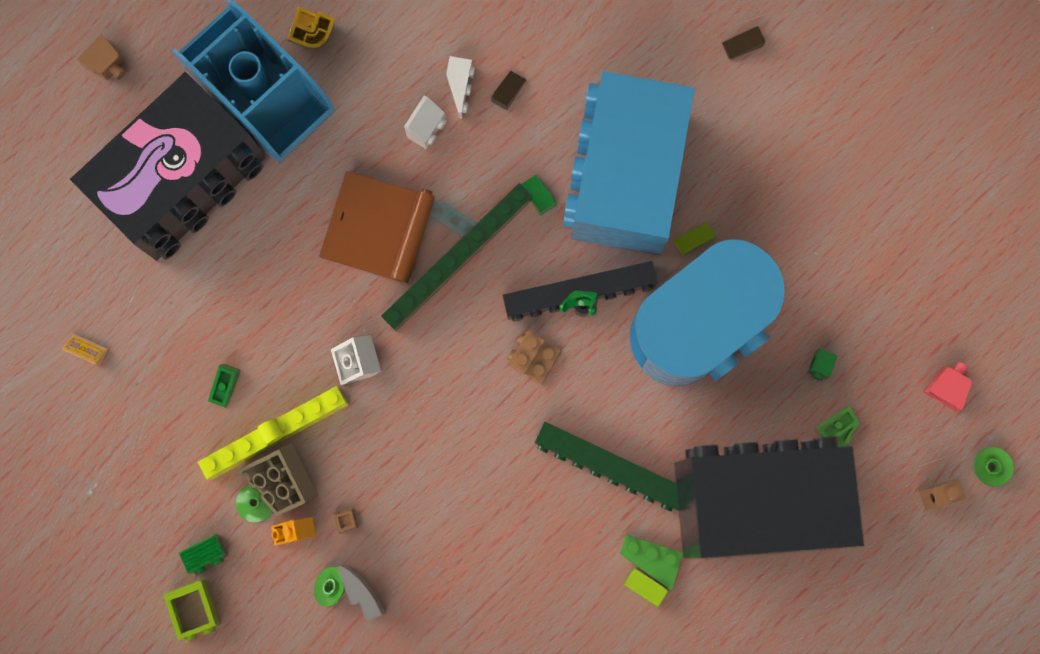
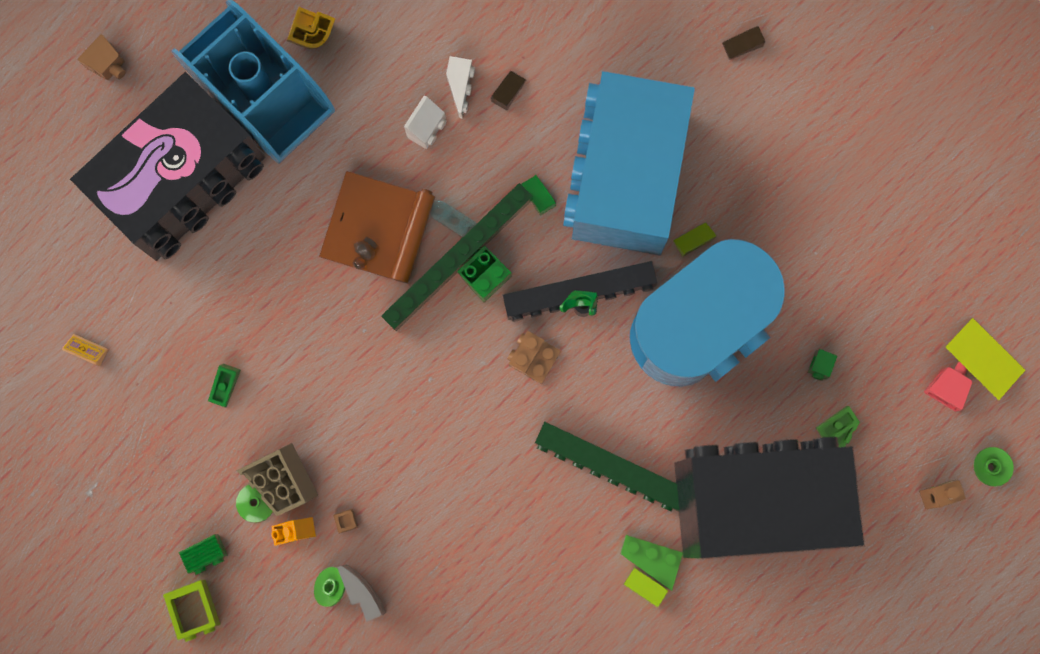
(272, 433): neon yellow hinge -> none
(355, 359): white slope -> none
(366, 252): none -> clear smoke animal
(484, 274): none -> green slope
(985, 358): none -> neon yellow sticker

